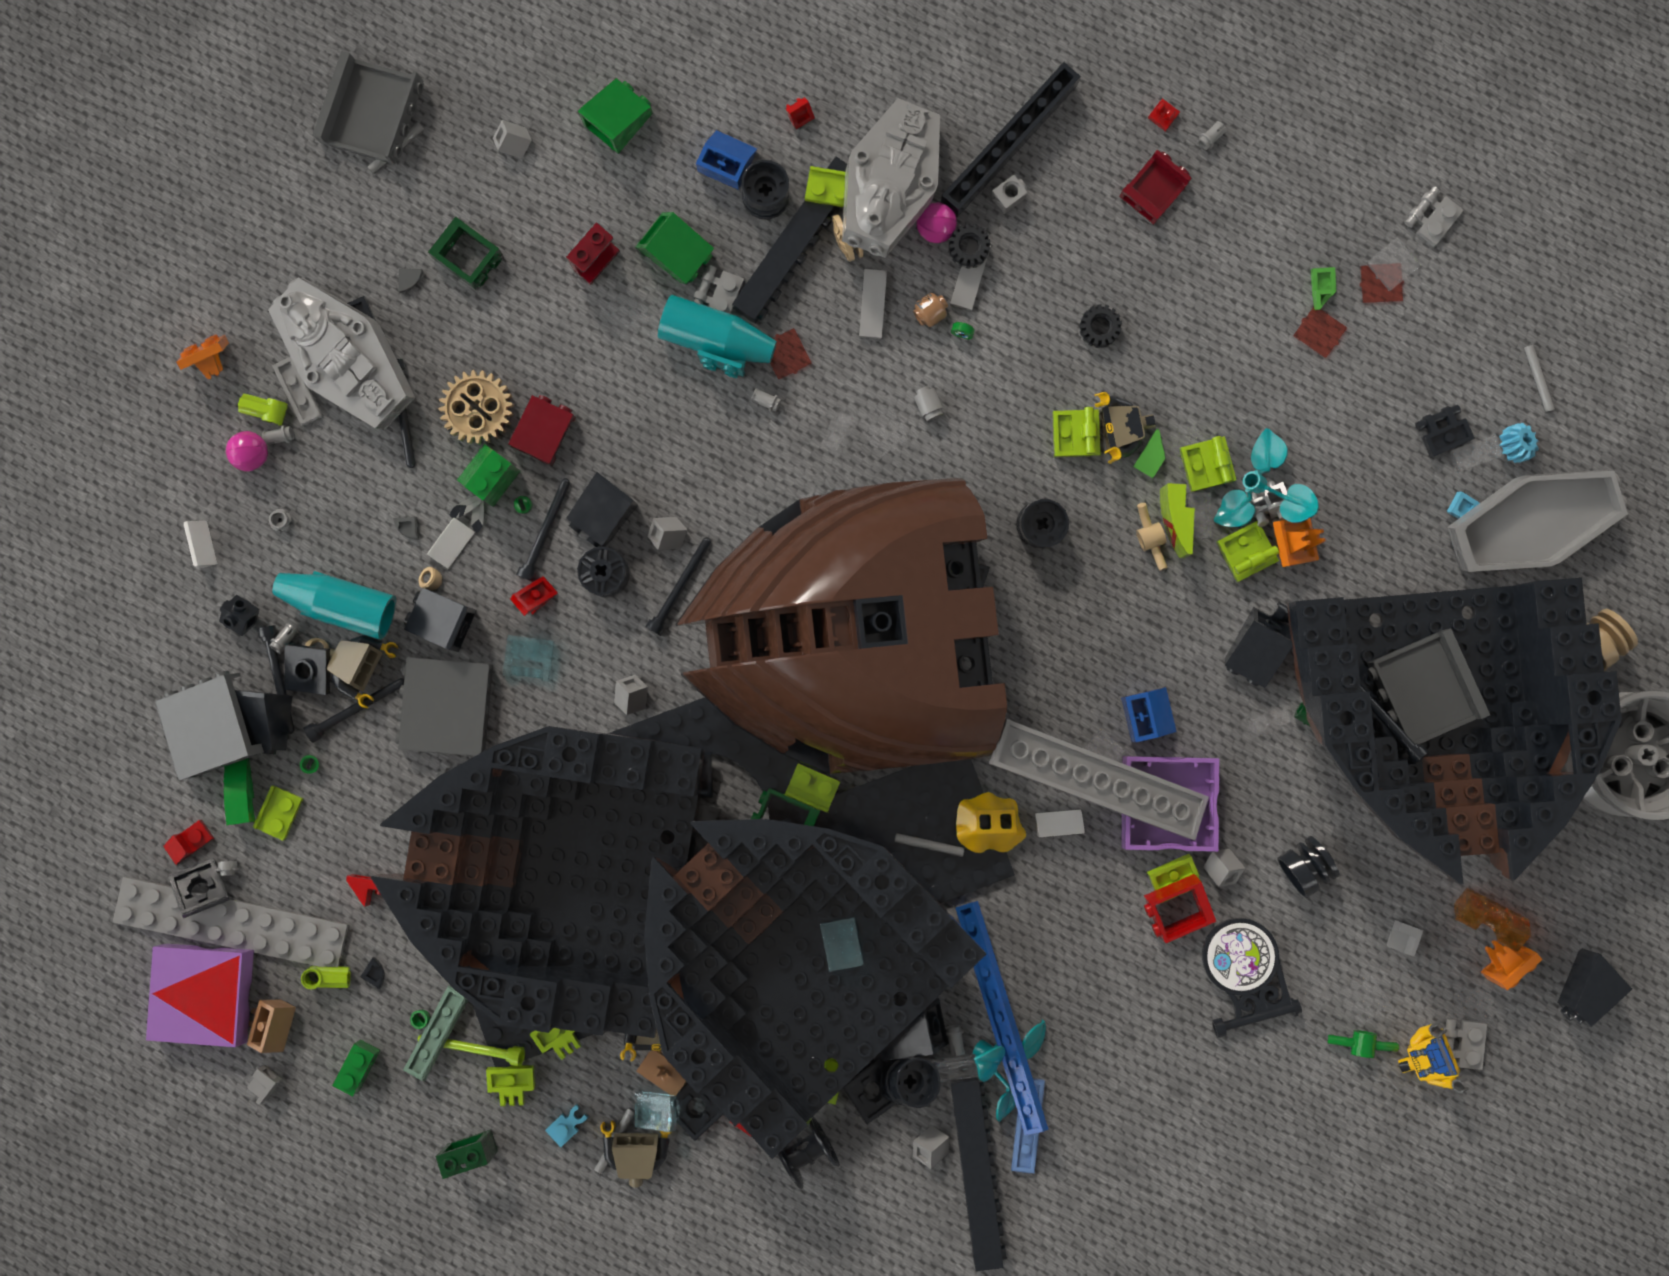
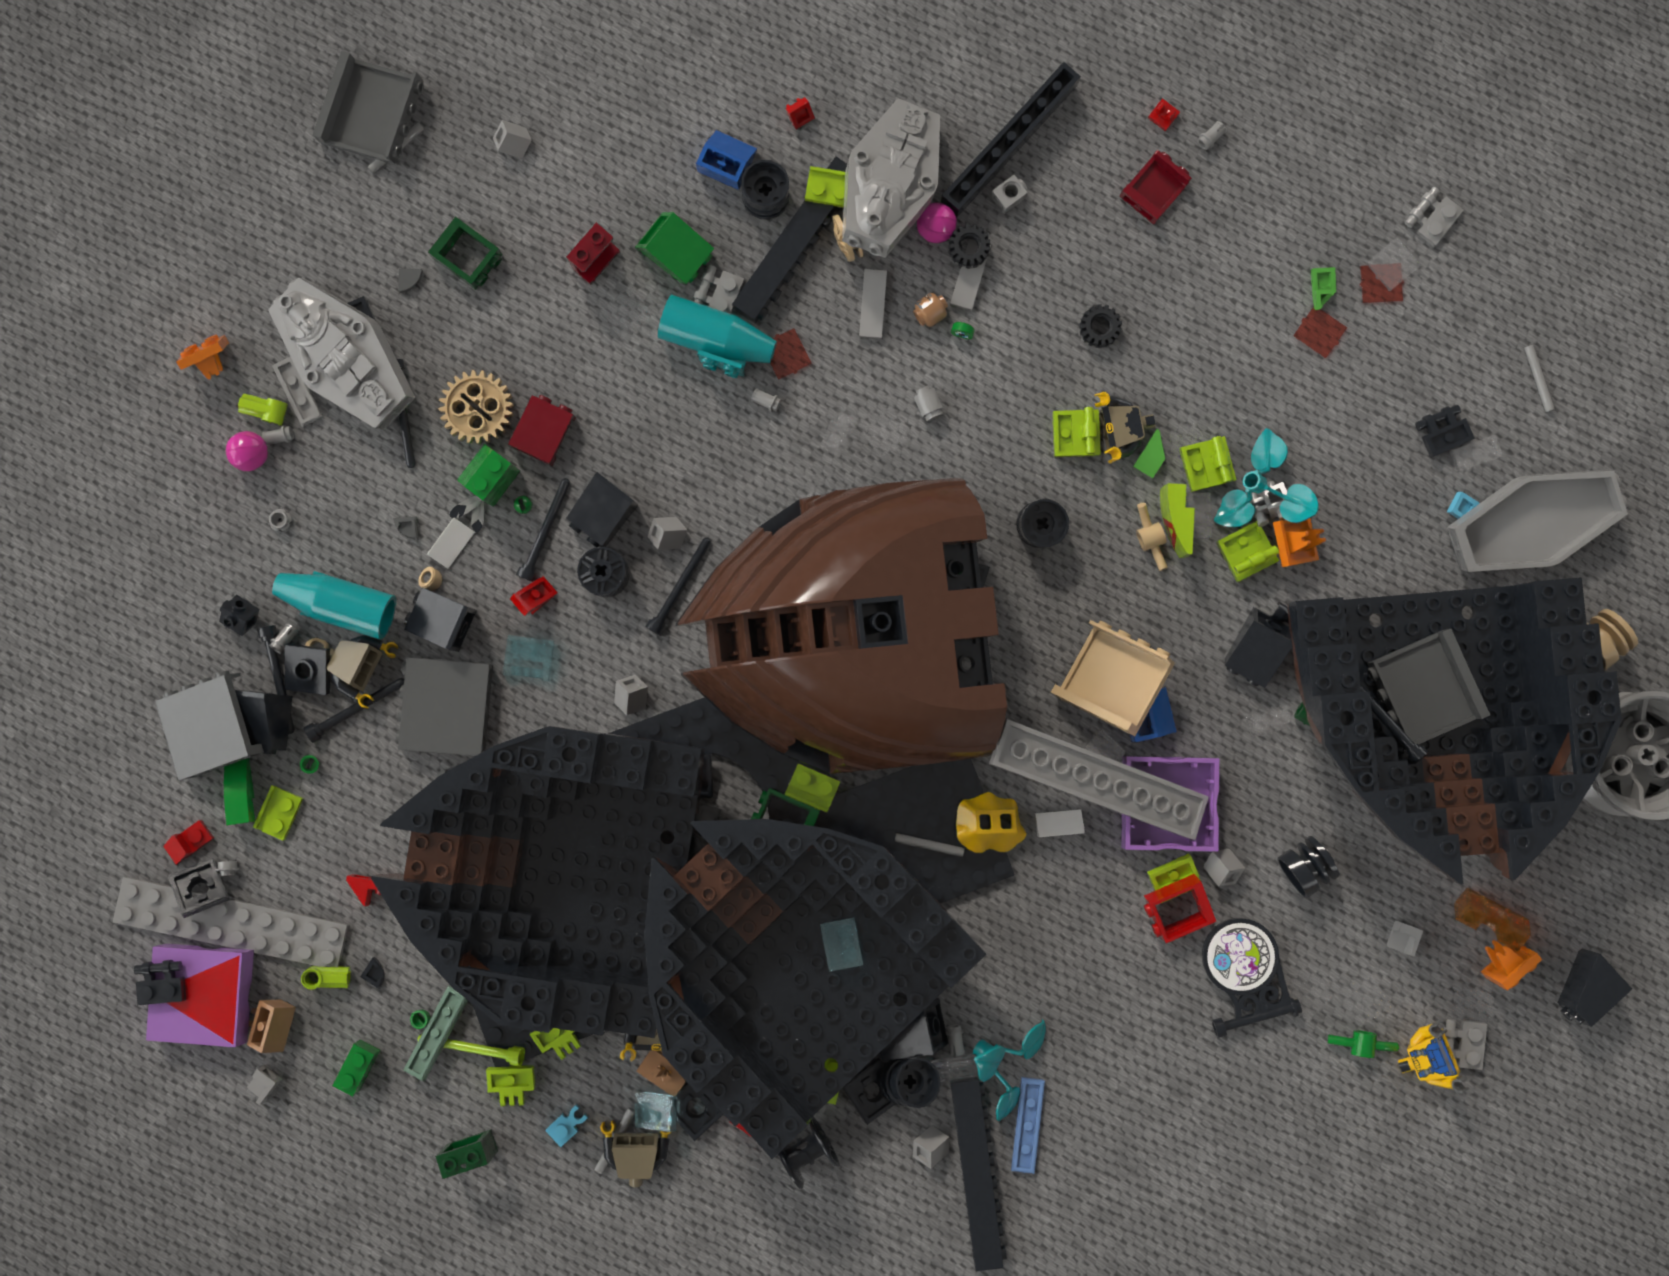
(160, 990): none -> black plate
(200, 543): white slope -> none
(616, 114): green slope -> none
(1003, 1023): blue plate -> none
(1115, 677): none -> tan panel
(1518, 443): medium azure gear -> none

